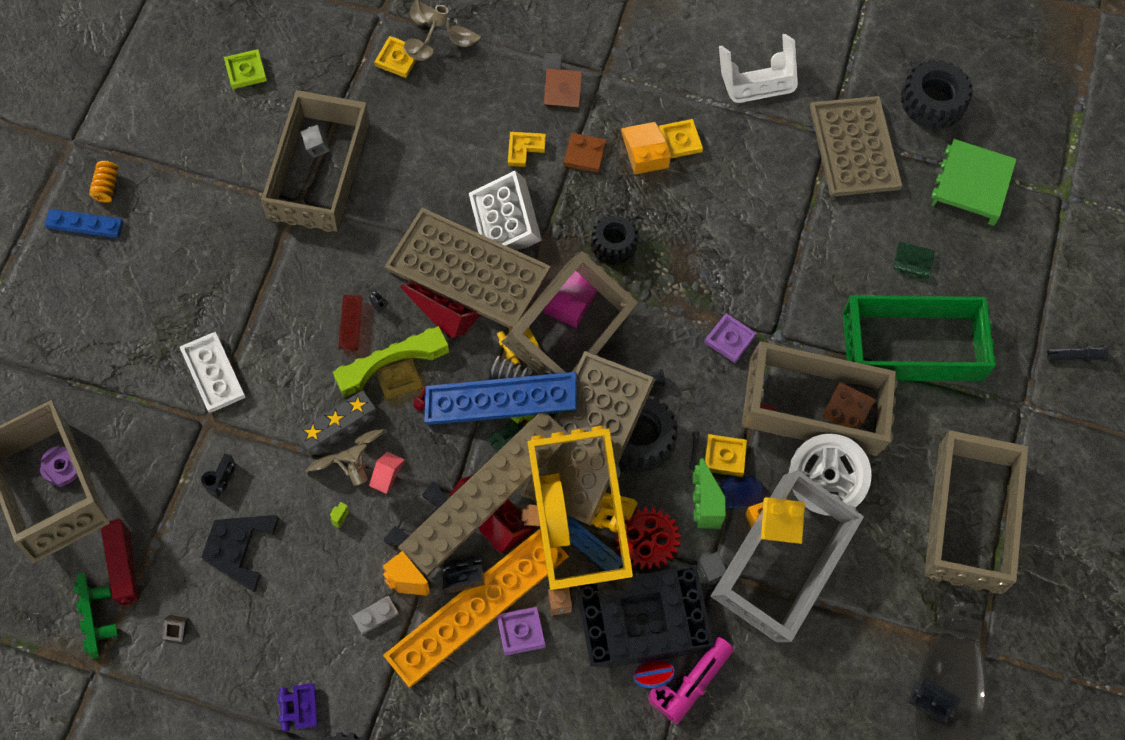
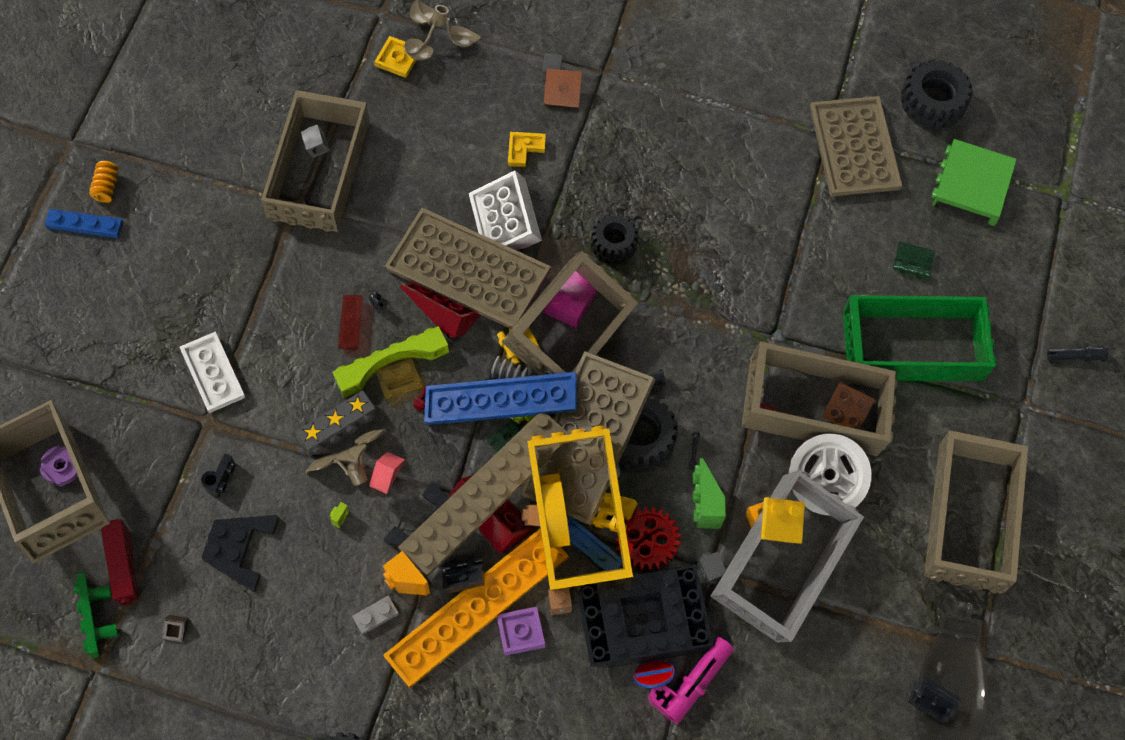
(245, 69): lime plate -> none
(304, 707): dark purple plate -> none
(584, 152): dark orange plate -> none
(646, 148): light orange slope -> none
(681, 138): yellow plate -> none
(725, 455): yellow plate -> none
(730, 338): medium lavender plate -> none
(742, 493): clear blue bracket -> none
(761, 83): white windscreen -> none

